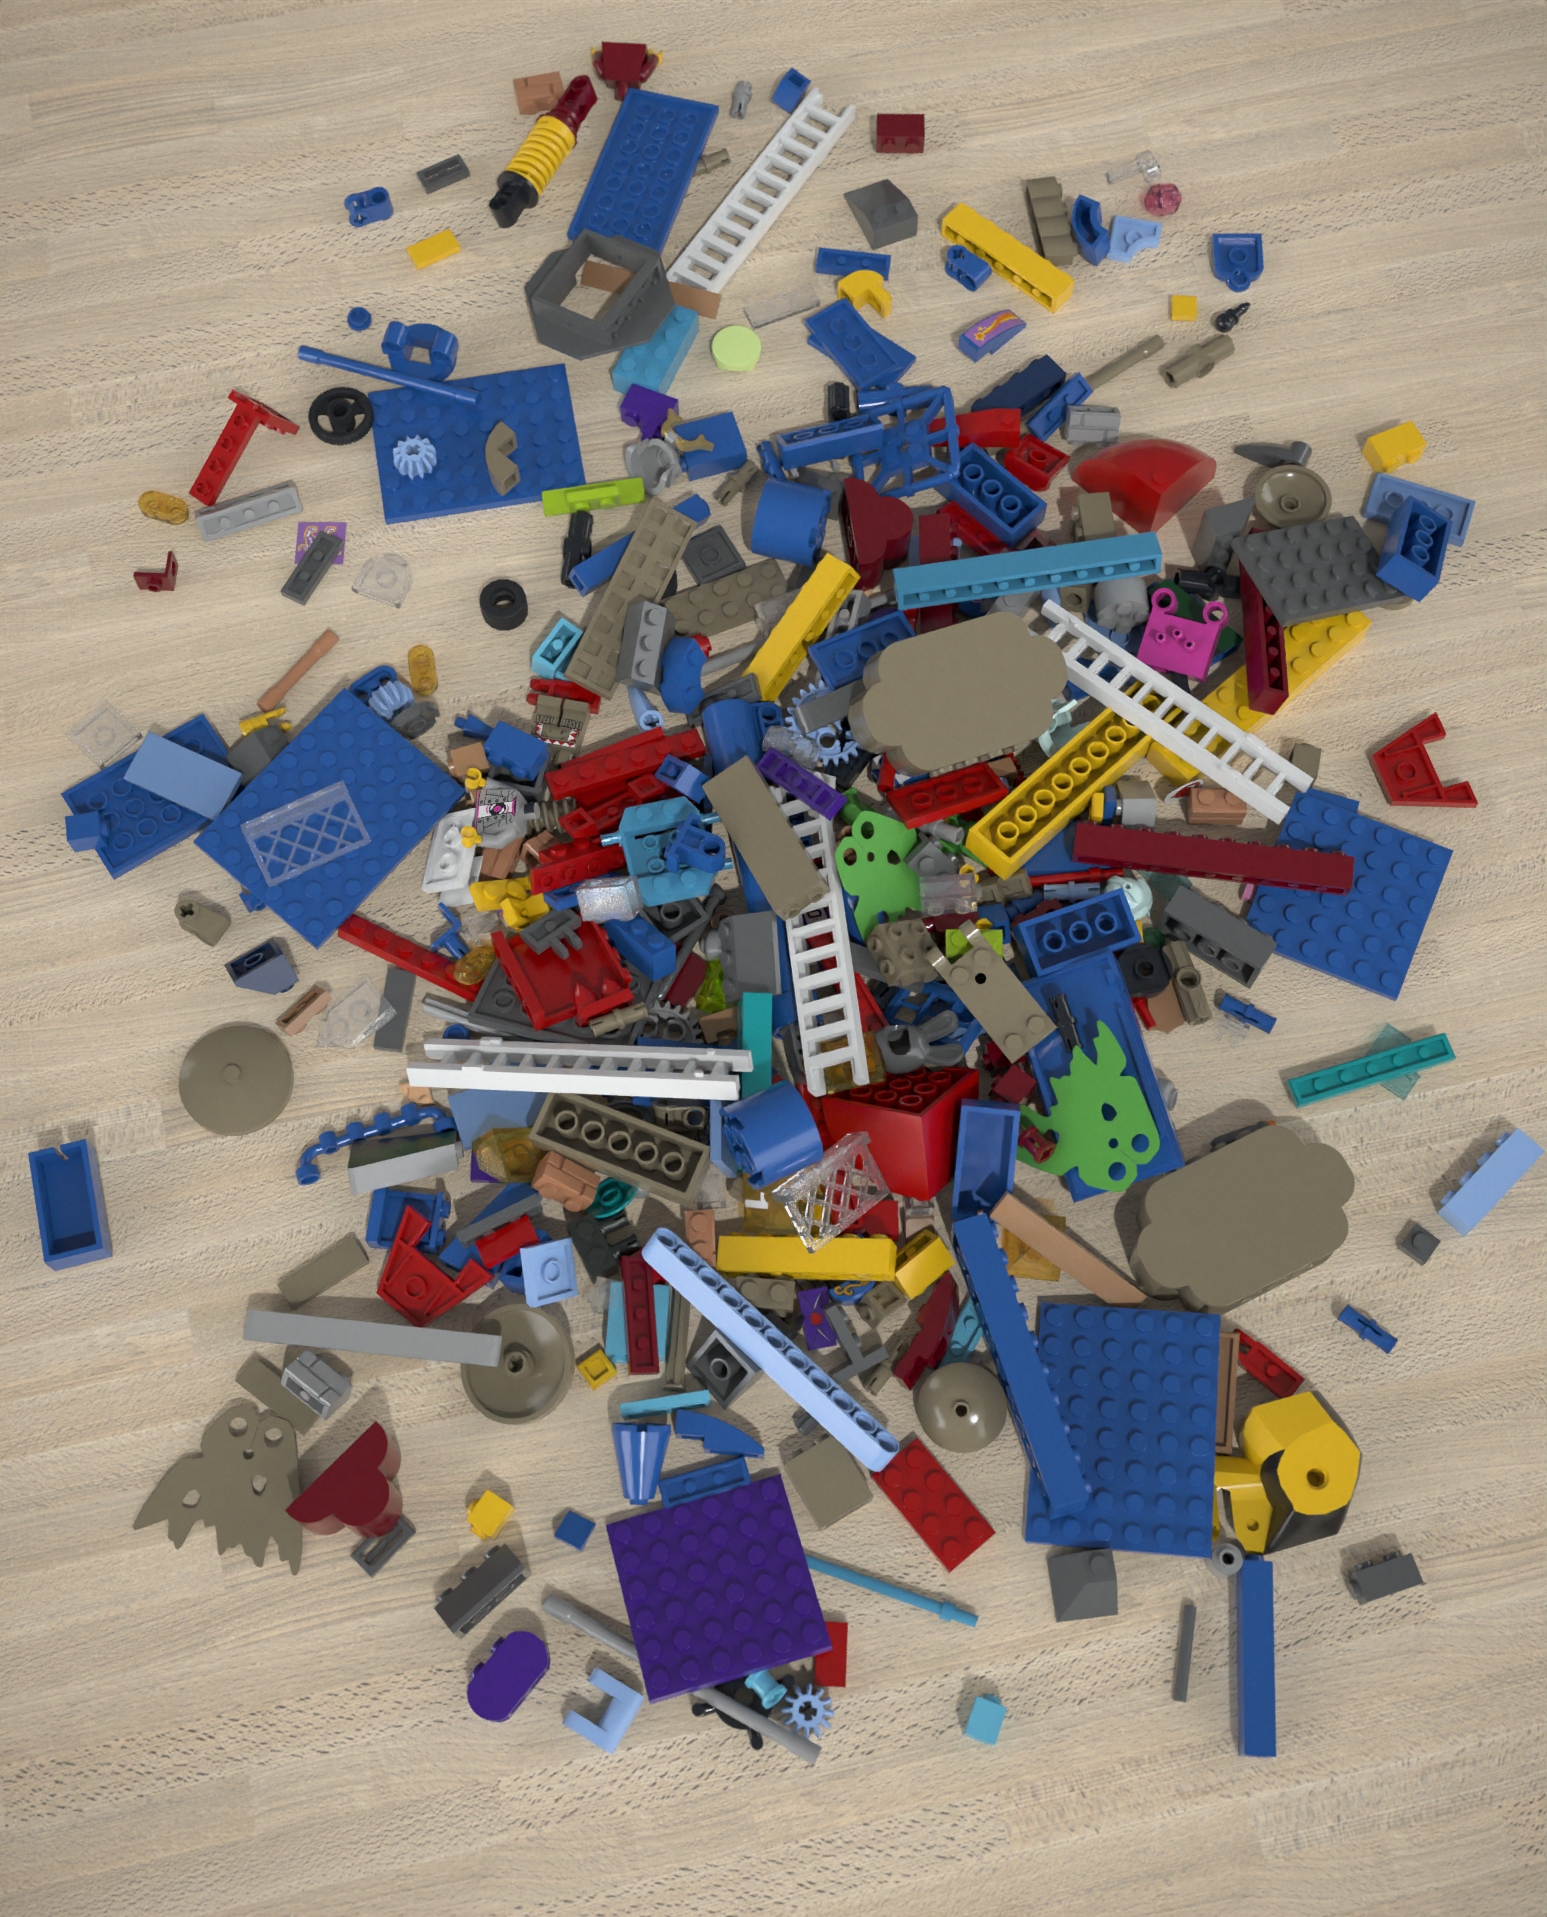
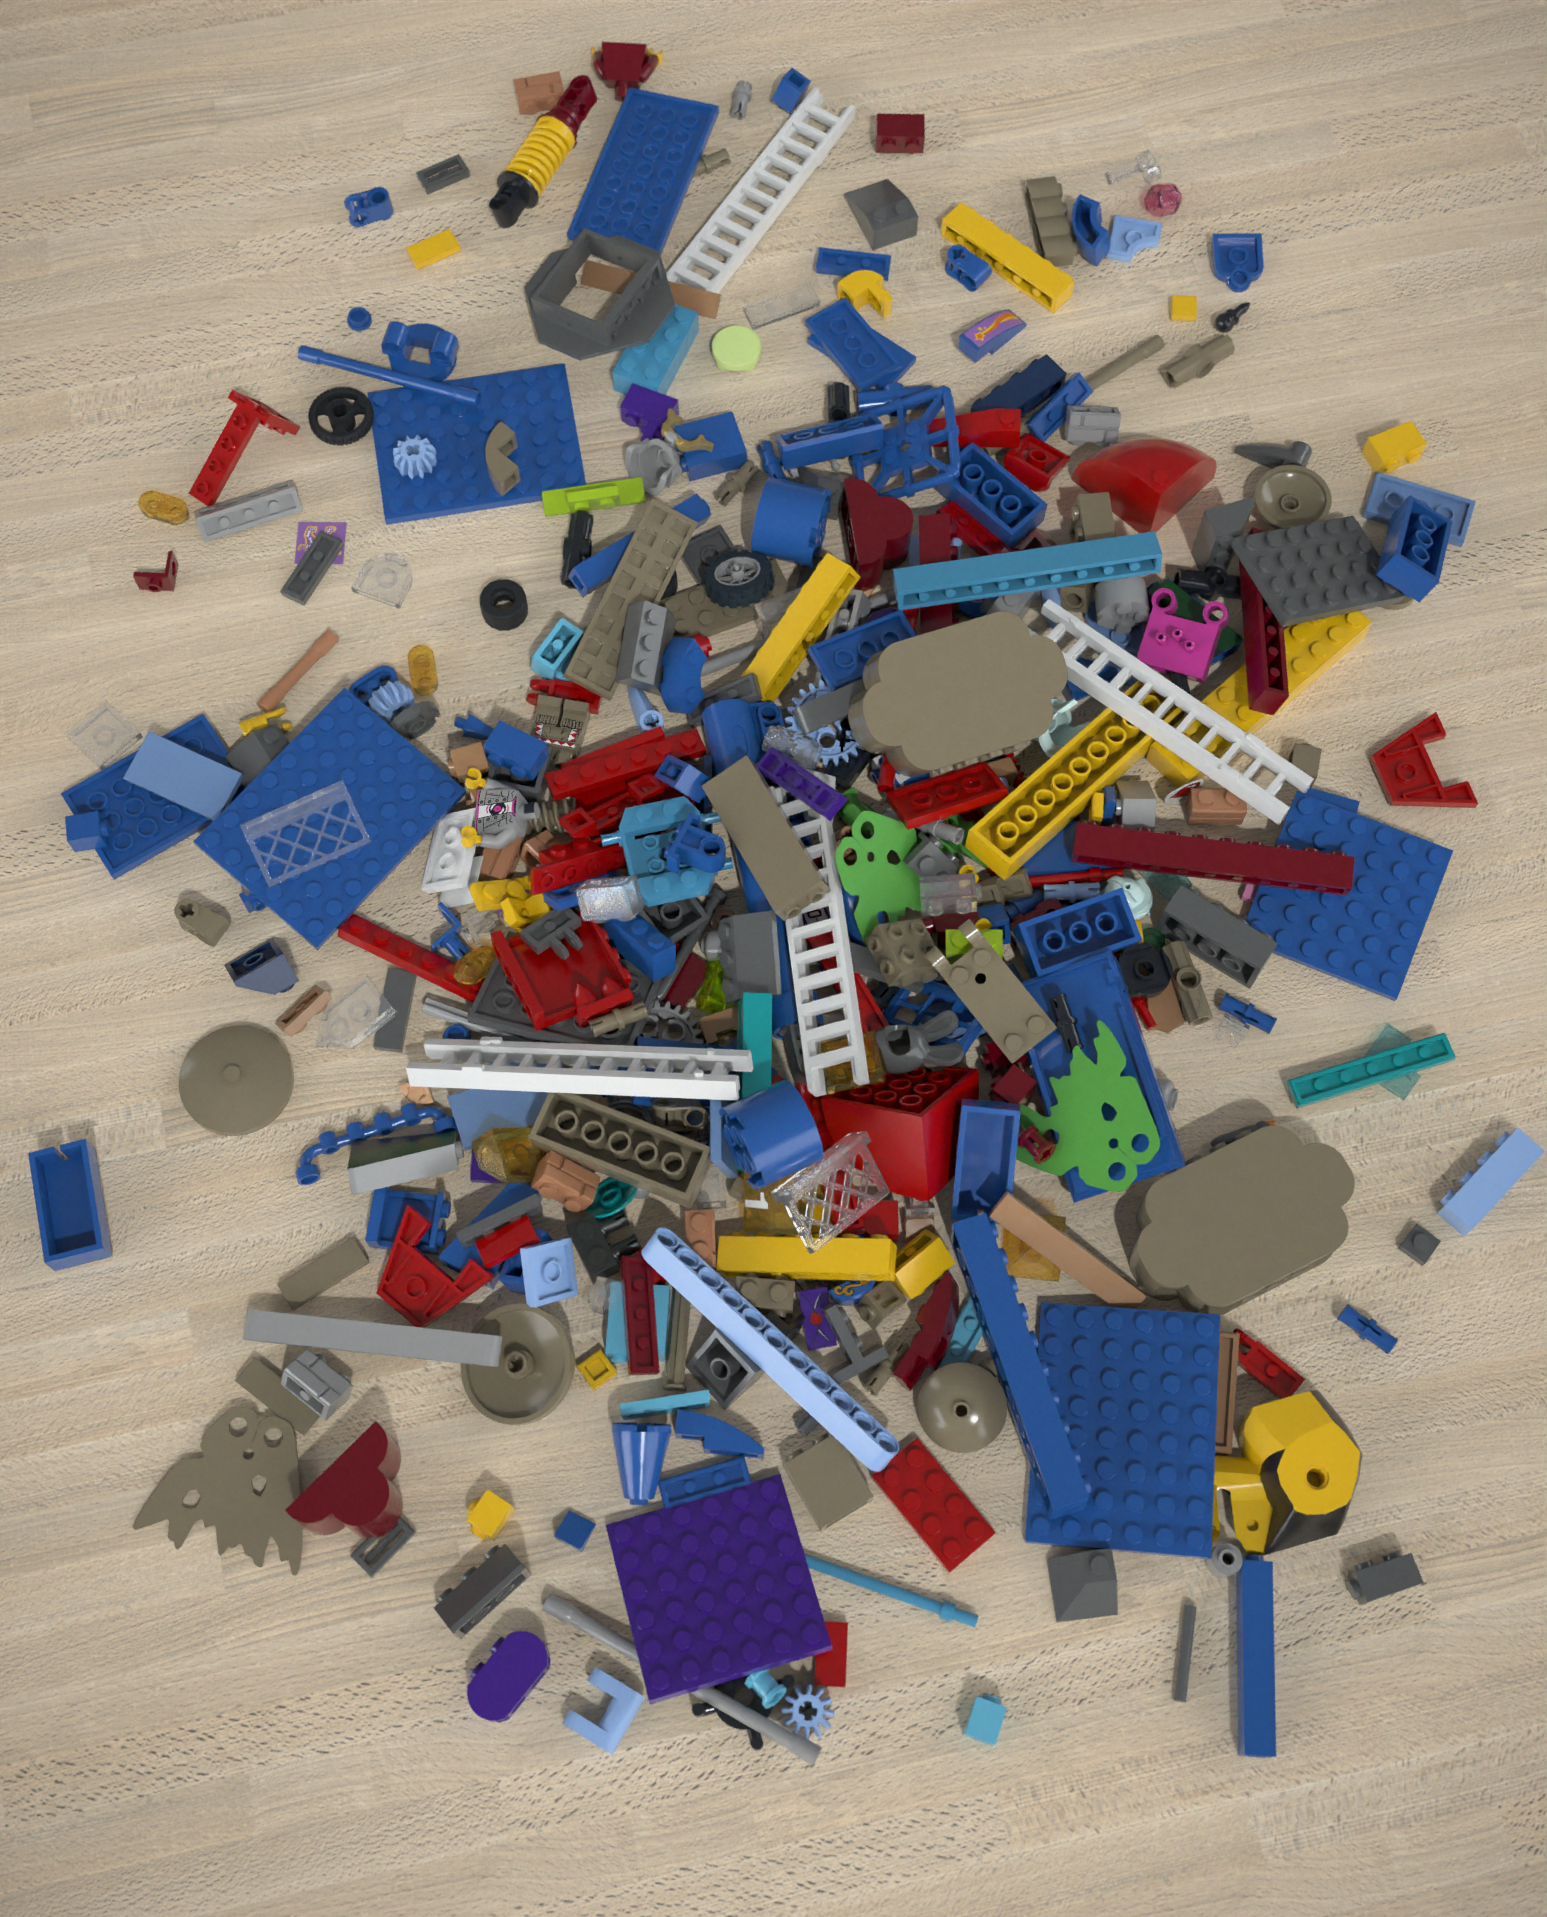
(739, 579): none -> black wheel

